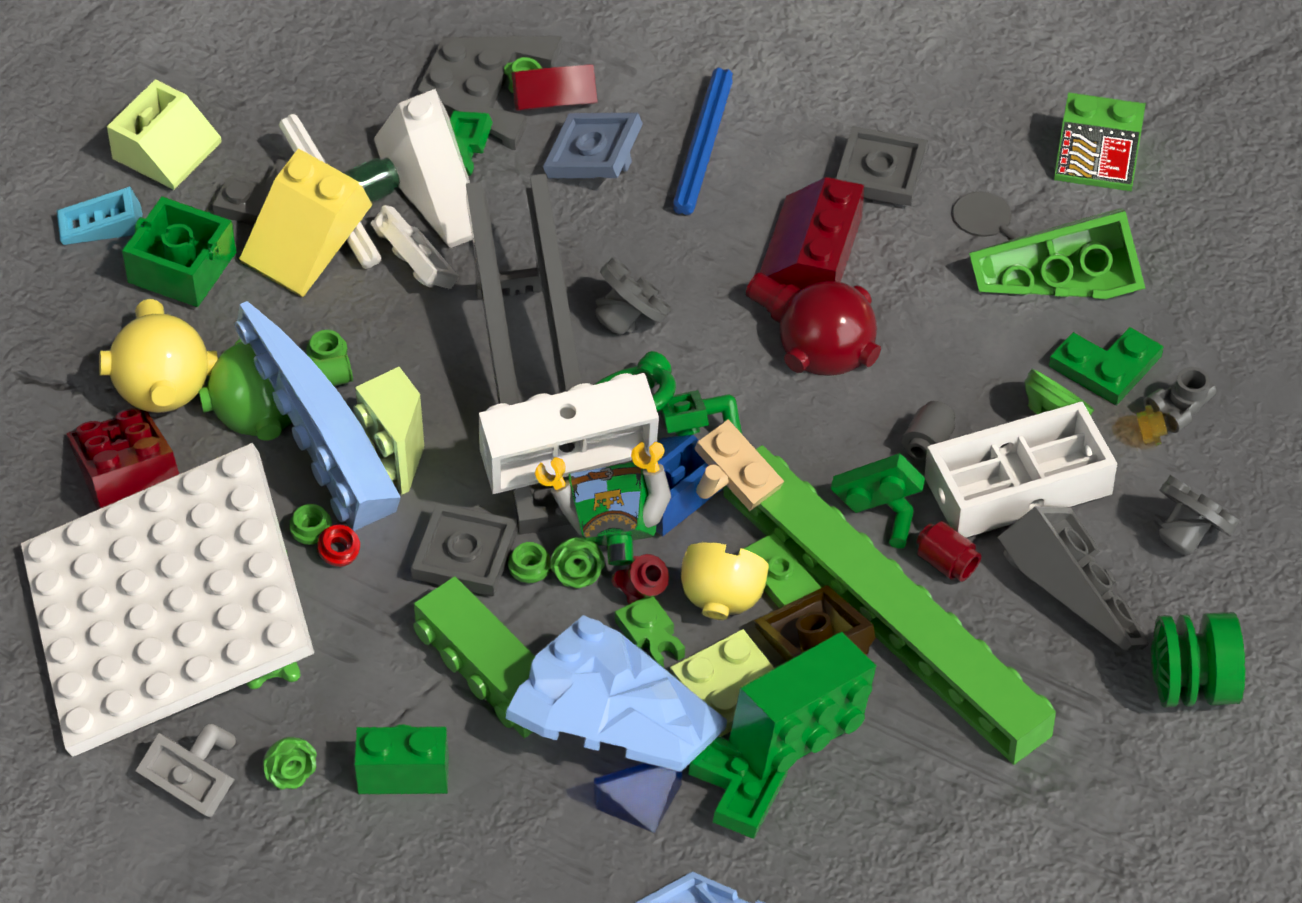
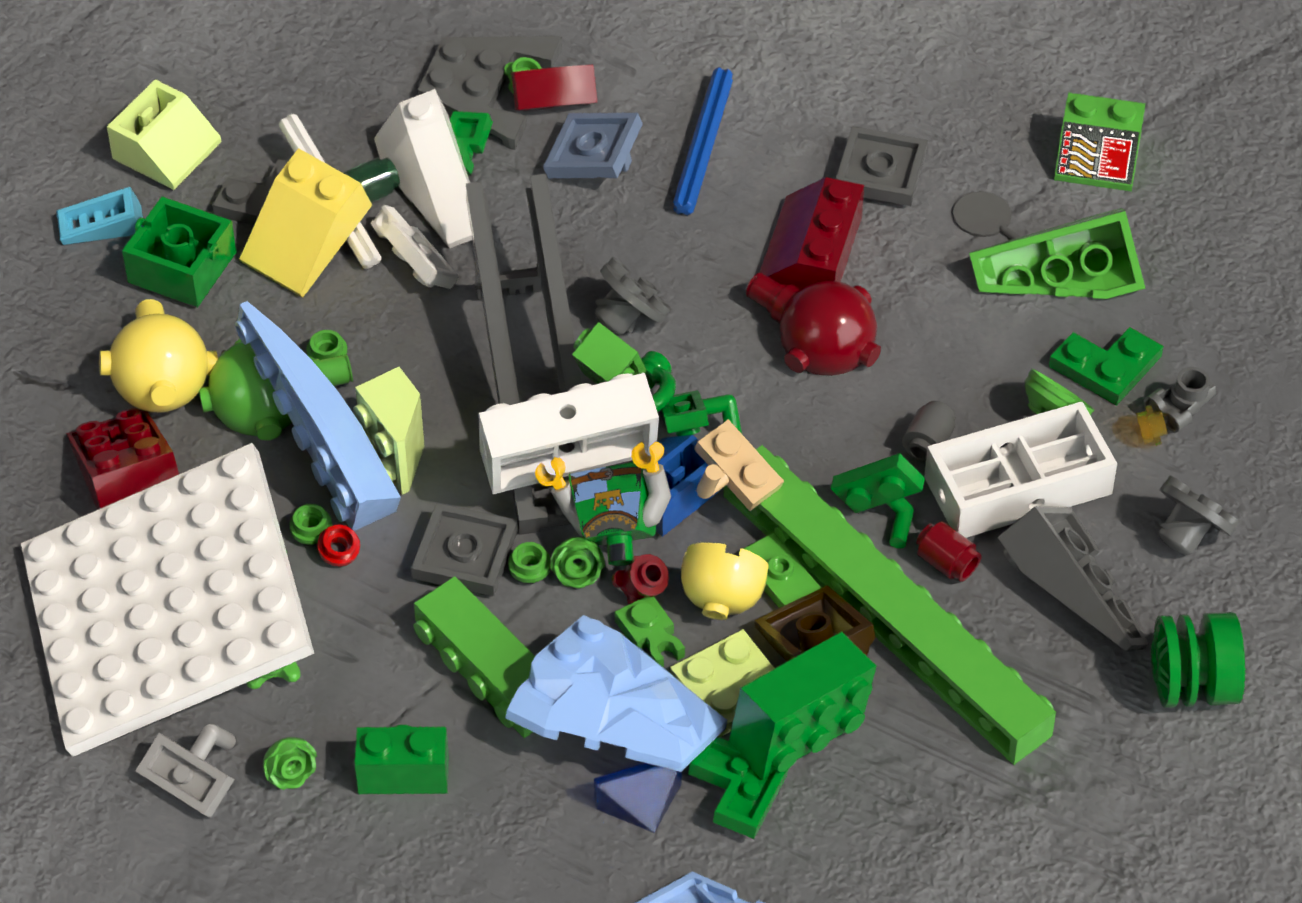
(605, 355): none -> bright green hinge

